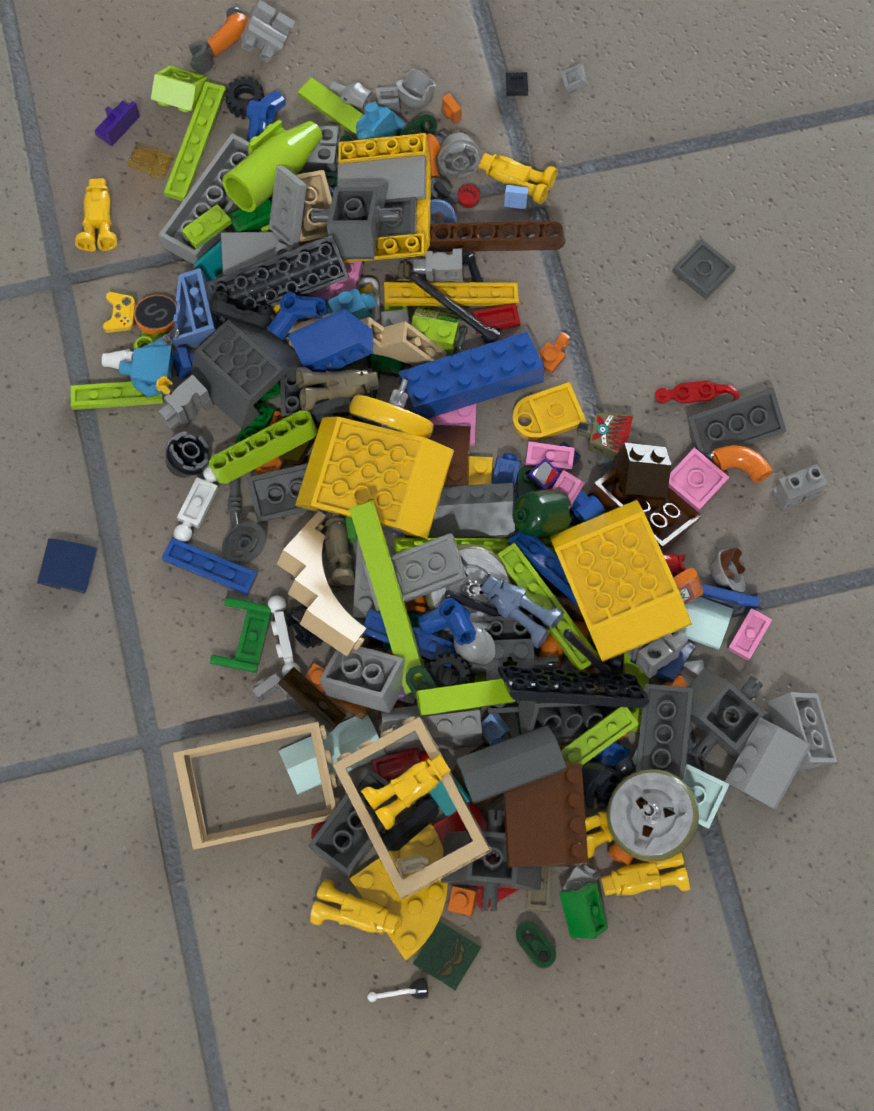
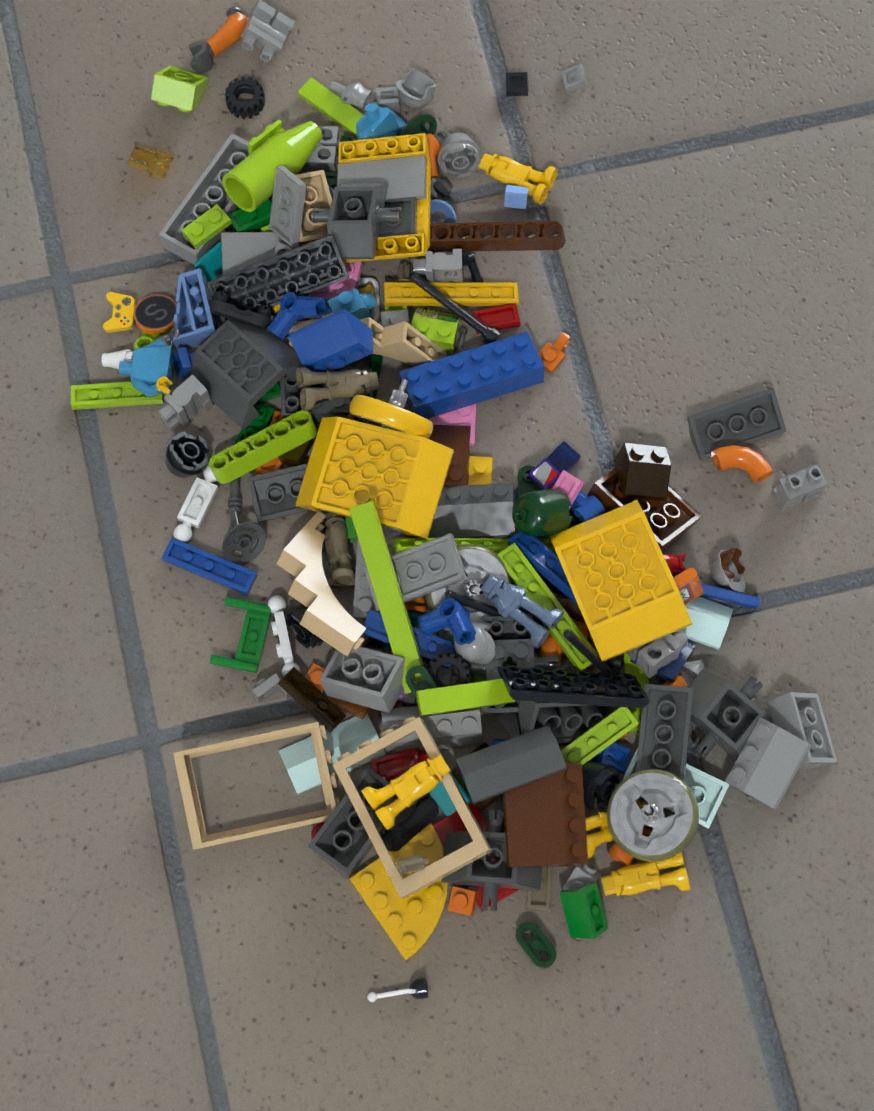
(66, 565): dark blue slope -> none
(96, 217): yellow piece -> none
(117, 122): dark purple panel -> none
(195, 141): lime plate -> none
(262, 113): blue piece -> none
(354, 911): yellow piece -> none
(391, 366): dark green plate -> none
(447, 956): clear green tile -> none
(451, 109): orange plate -> none
(468, 196): red tile -> none
(494, 727): light blue plate -> none
(506, 469): blue bracket -> none
(549, 412): yellow tile -> none
(559, 456): bright pink plate -> none
(607, 433): torso -> none
(626, 768): black hinge -> none
(694, 392): red piece -> none
(696, 479): bright pink plate -> none
(704, 269): dark grey tile -> none
(750, 634): bright pink plate -> none

